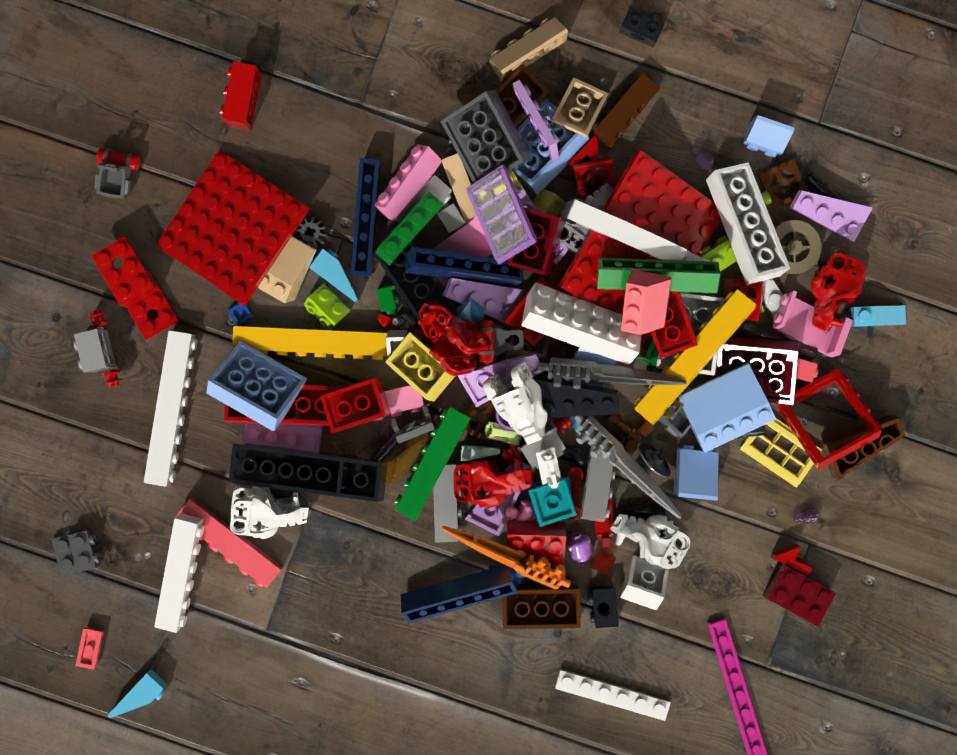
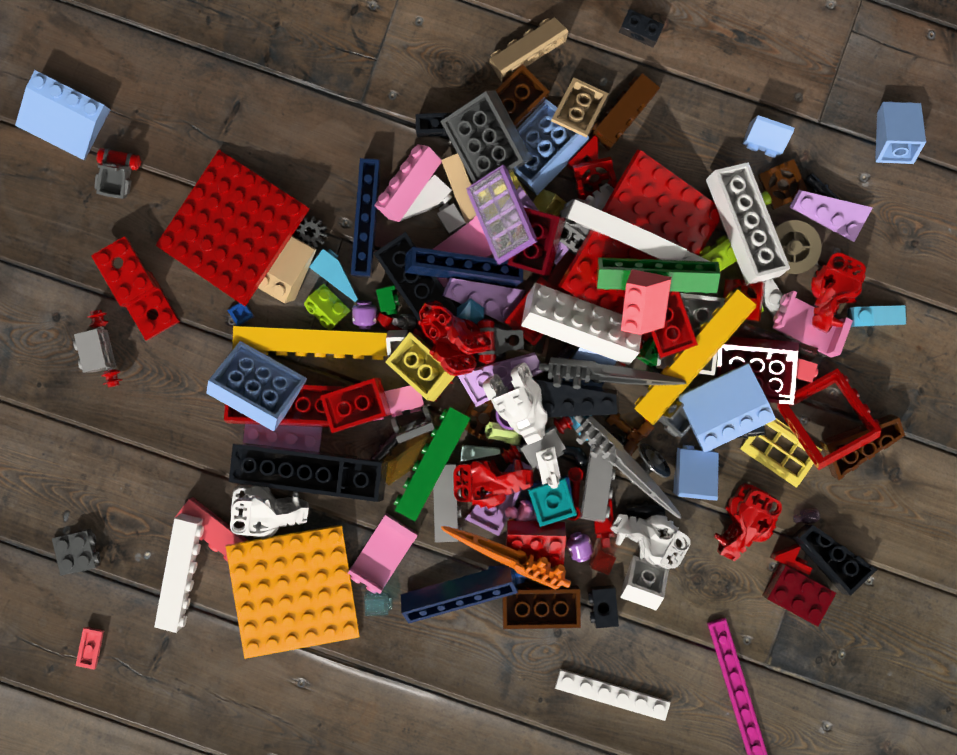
(61, 115): none -> light blue slope
(143, 693): medium azure slope -> none
(169, 408): white brick -> none
(241, 95): red brick -> none
(292, 591): none -> light orange plate
(364, 314): none -> medium lavender head
(377, 604): none -> clear light blue brick
(382, 554): none -> bright pink panel
(409, 228): green brick -> none
(429, 124): none -> black brick
(531, 107): lavender wing -> none
(703, 158): clear purple cylinder -> none
(749, 520): none -> red animal
(834, 560): none -> black wedge
(899, 132): none -> light blue slope

